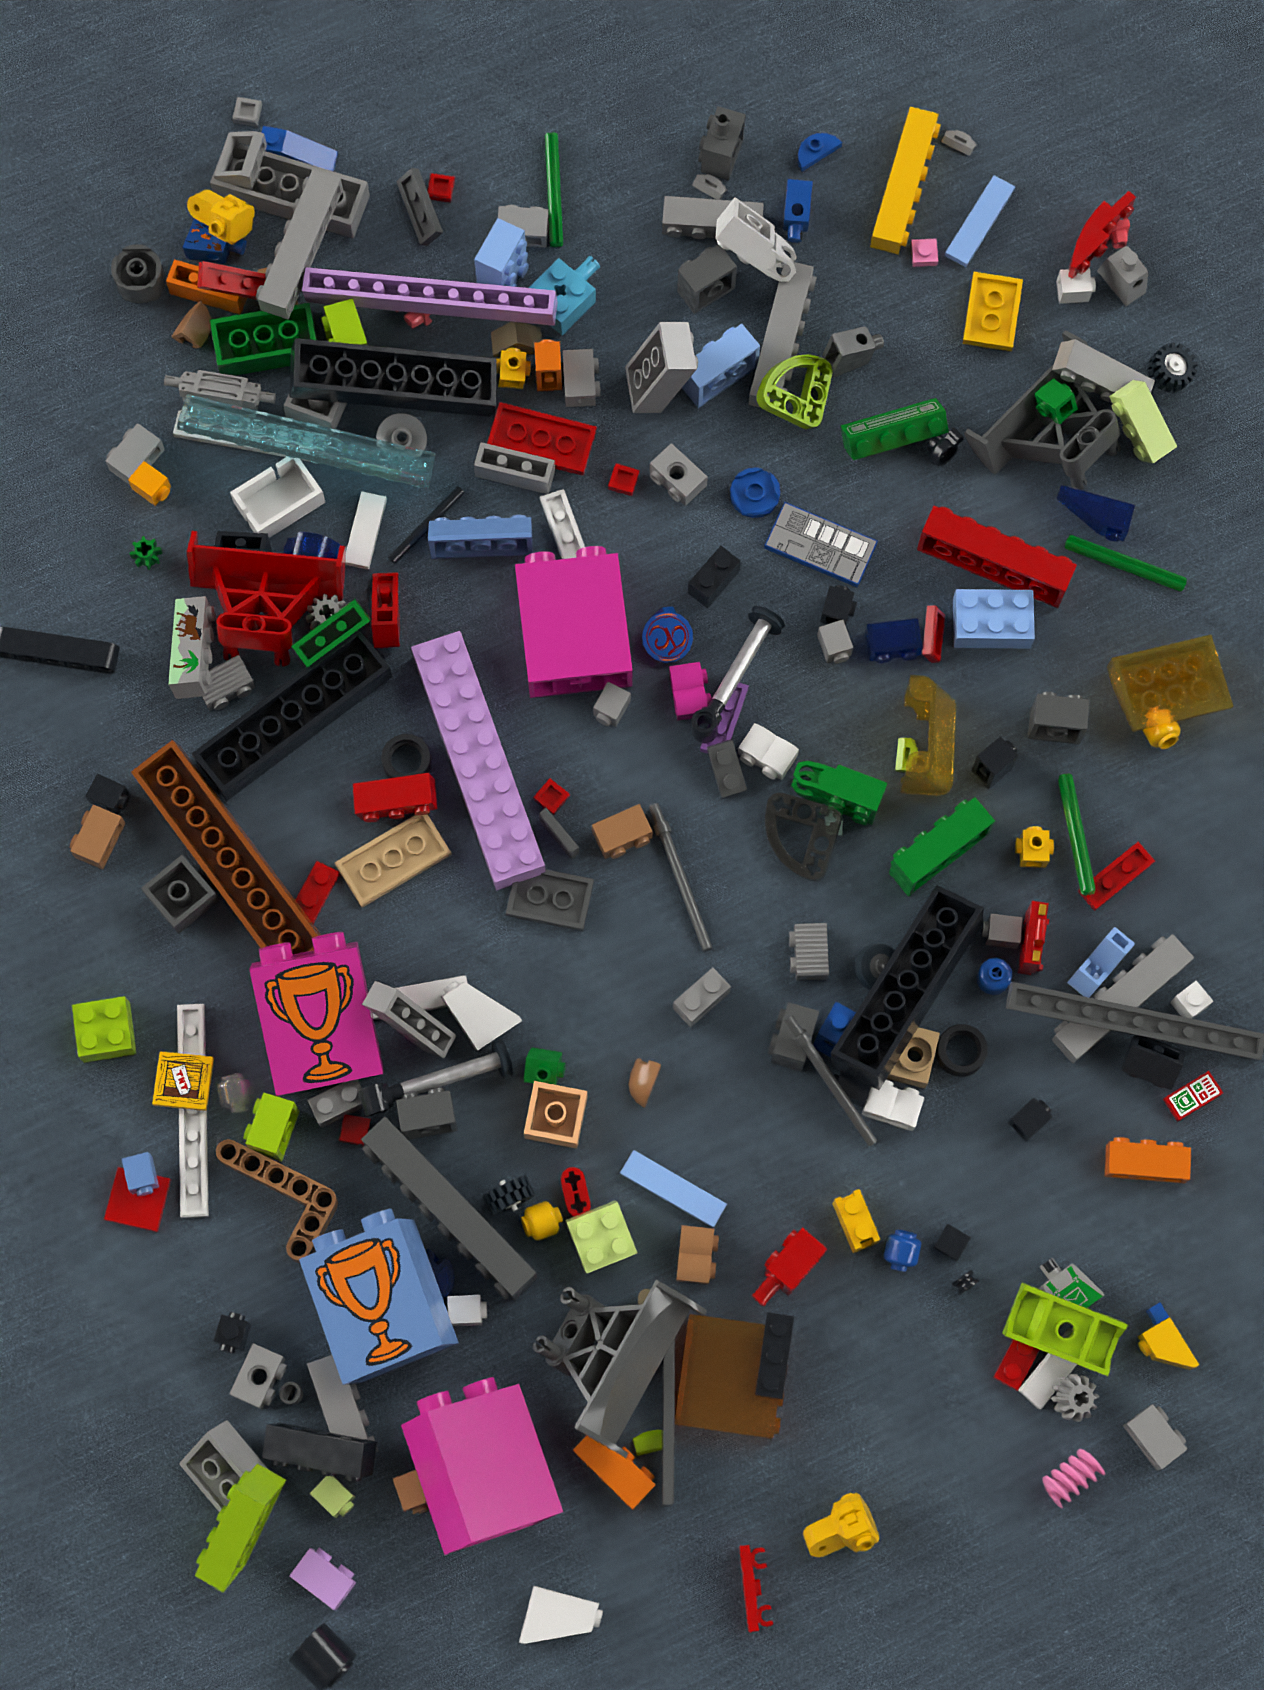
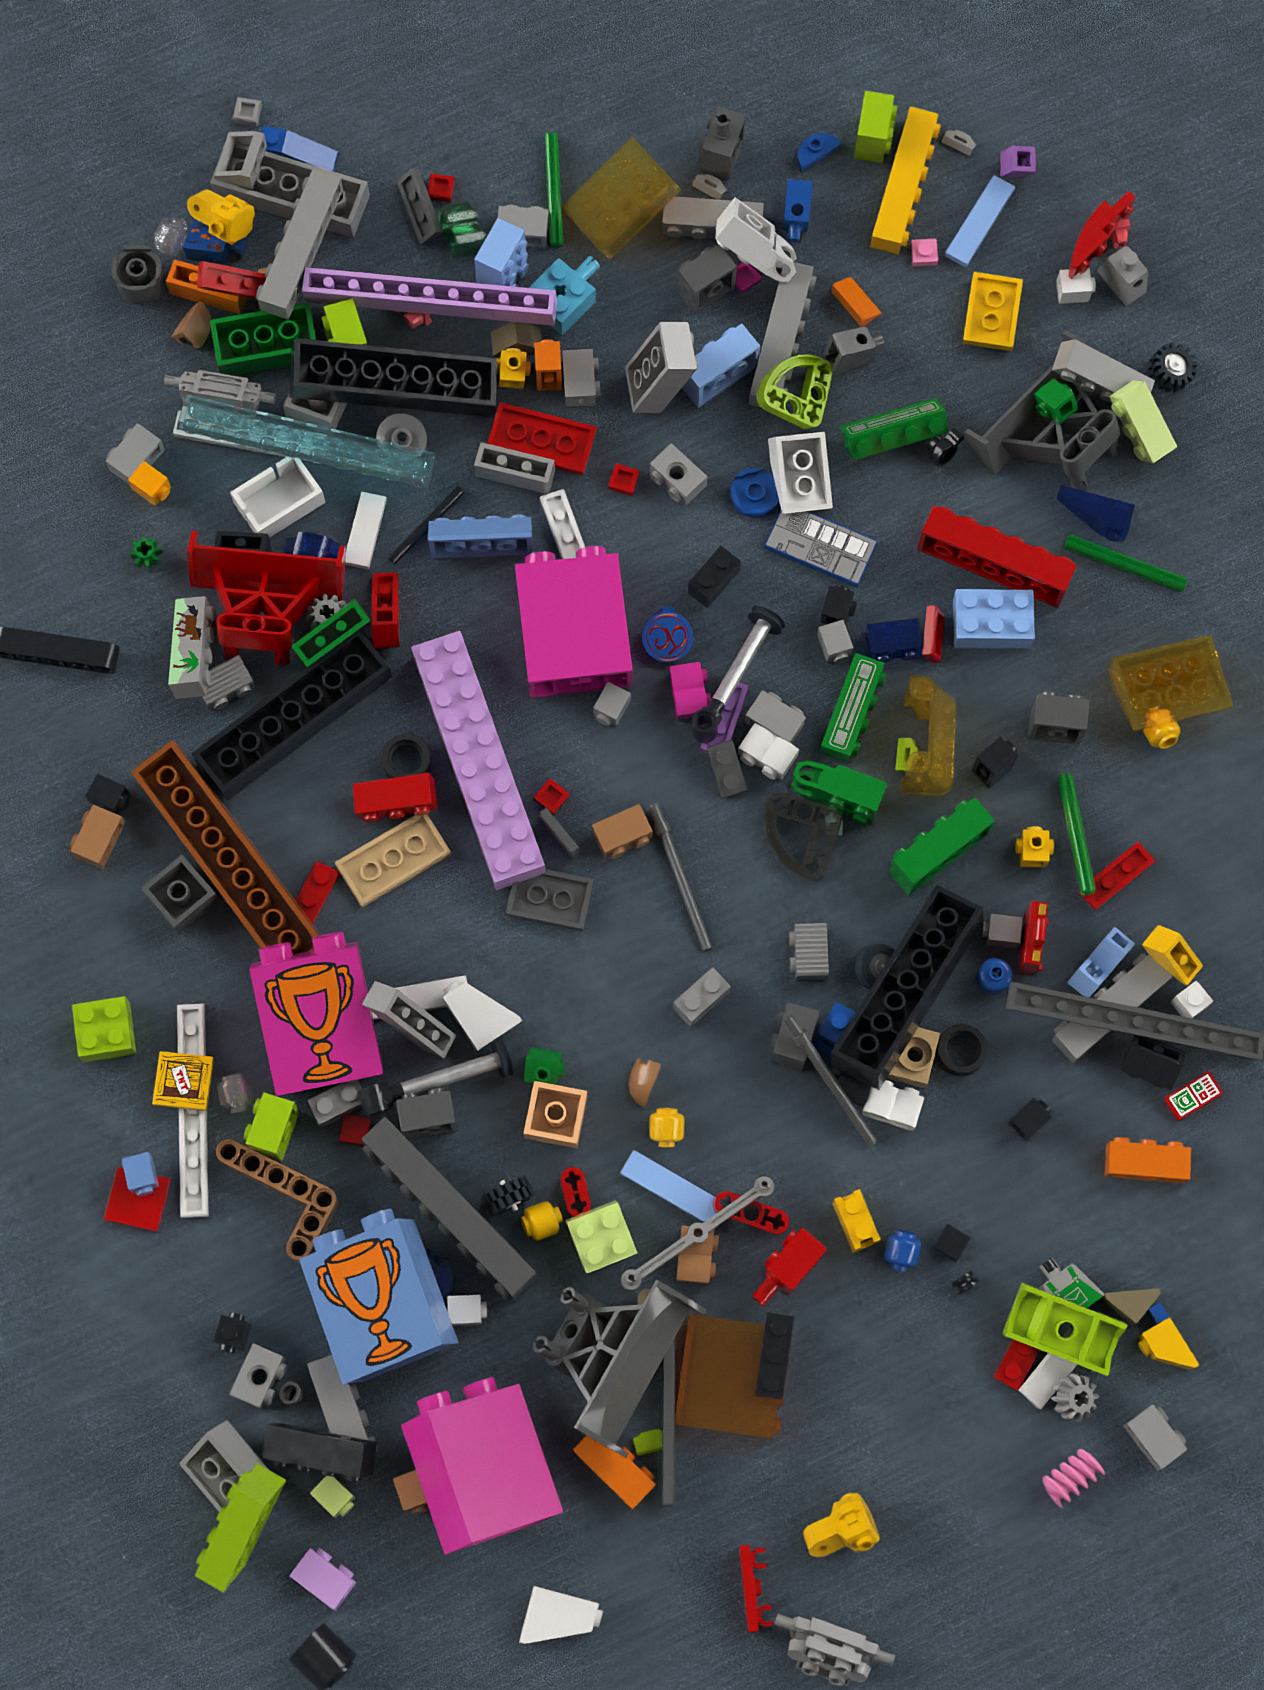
(170, 235): none -> clear head
(461, 229): none -> clear green brick
(620, 198): none -> clear yellow slope
(632, 1278): none -> light grey piece
(666, 1126): none -> yellow head
(746, 277): none -> dark pink tile
(767, 1226): none -> red beam
(776, 716): none -> light grey brick
(801, 472): none -> white slope
(831, 1650): none -> light grey piece
(852, 707): none -> green brick
(855, 301): none -> orange slope
(875, 127): none -> lime brick
(1018, 161): none -> medium lavender brick
(1131, 1304): none -> dark tan slope
(1172, 954): none -> yellow slope

